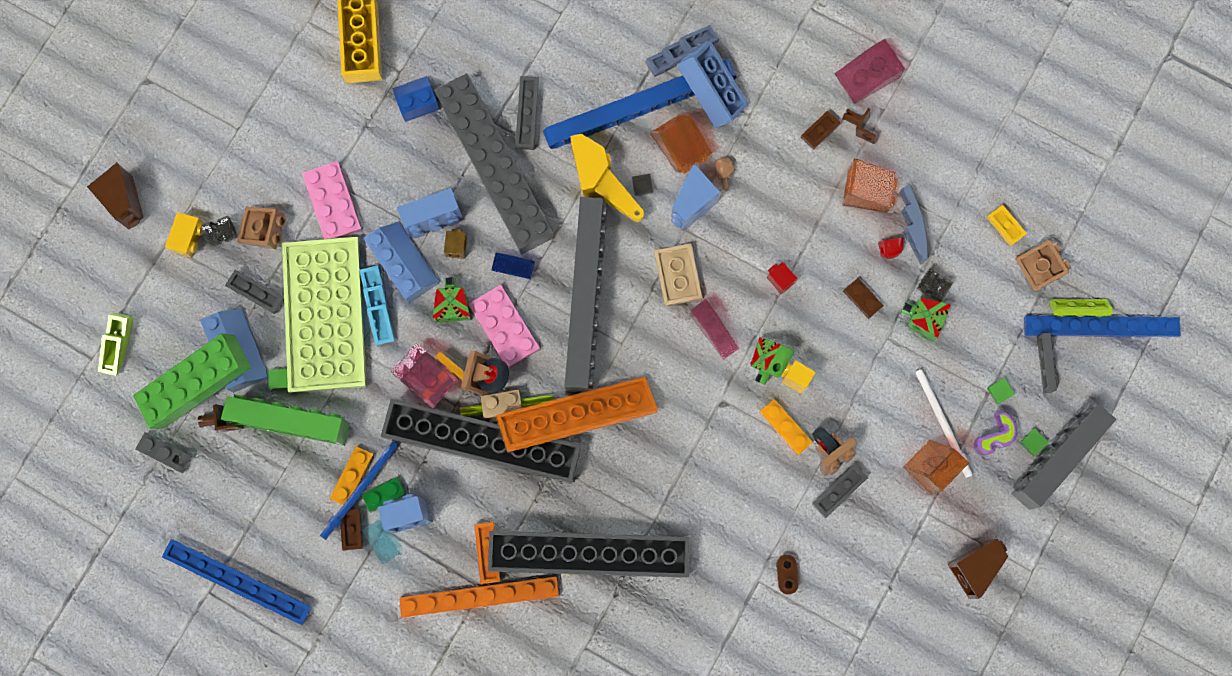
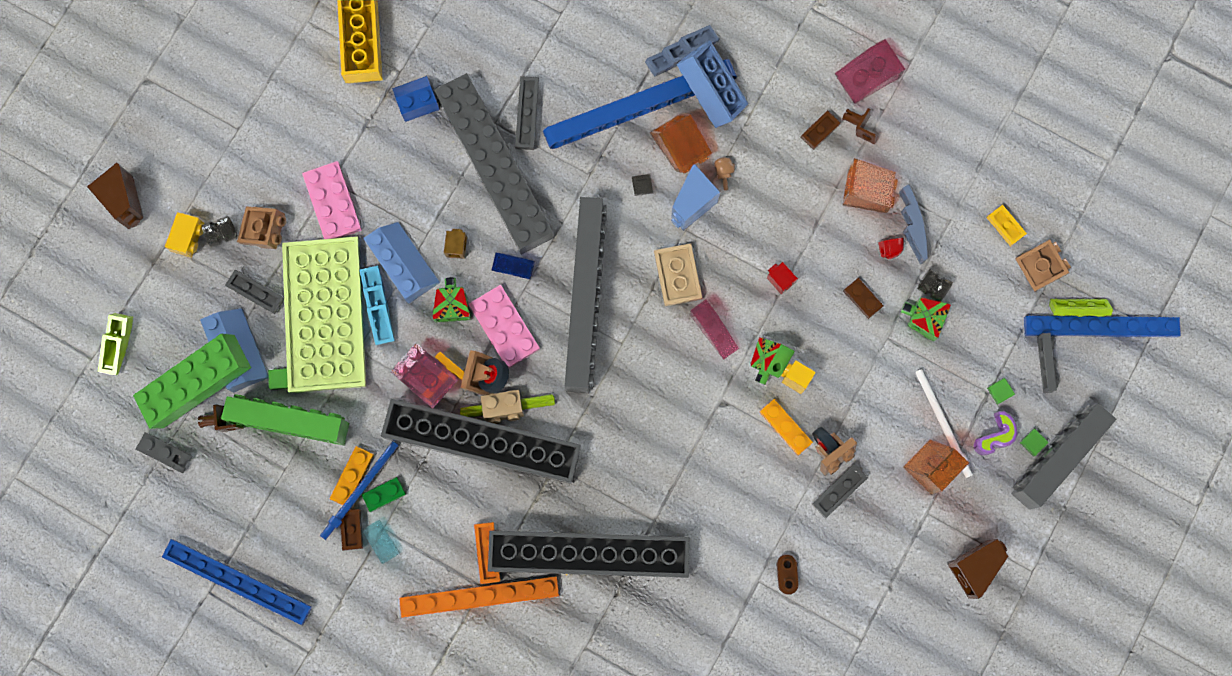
(404, 514): medium blue brick -> none
(430, 213): medium blue brick -> none
(576, 414): orange plate -> none
(598, 181): yellow slope -> none

